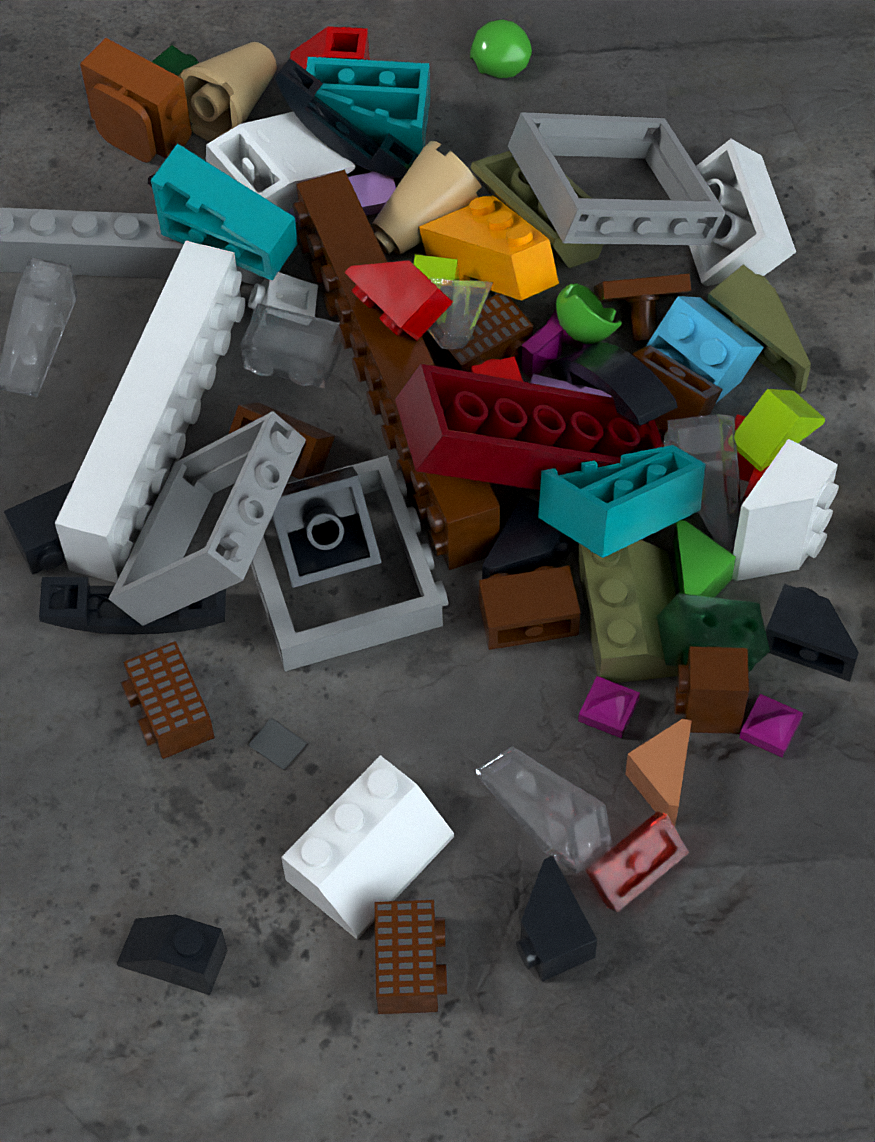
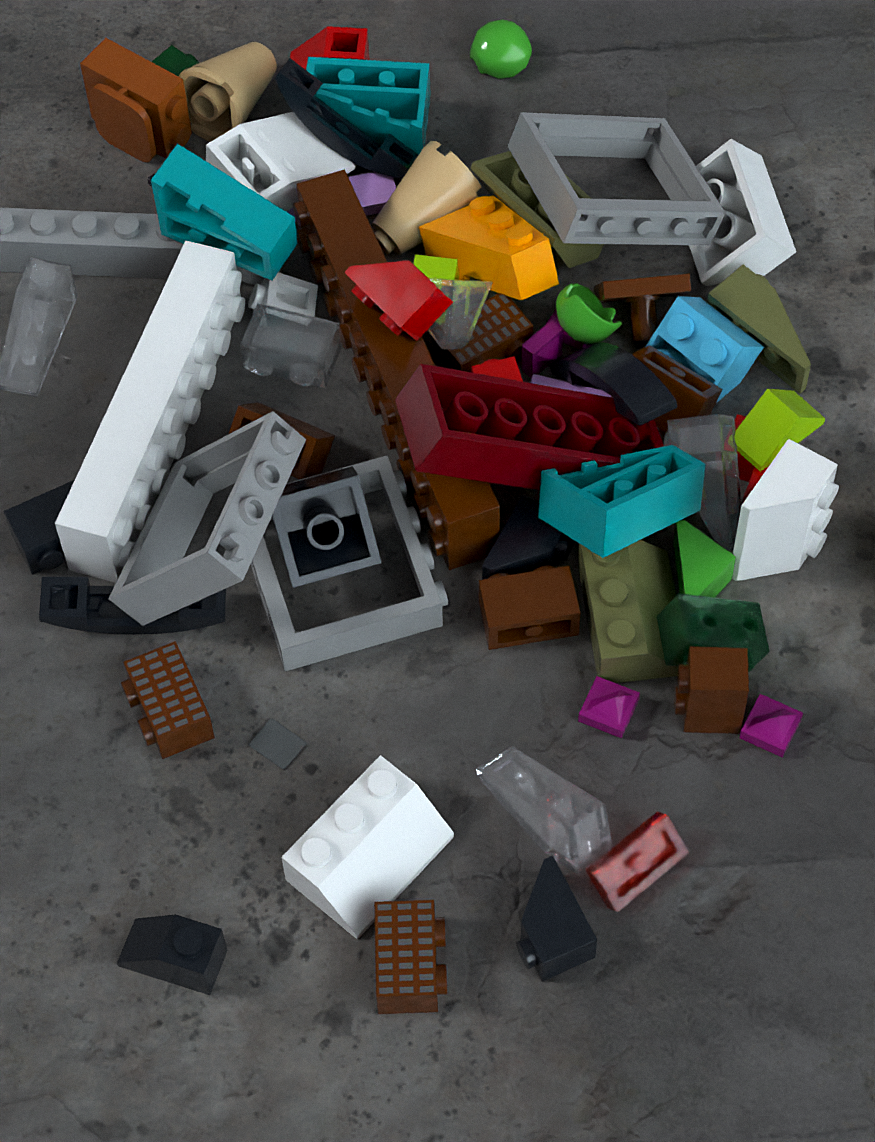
(659, 768): nougat slope -> none
(810, 633): black slope -> none

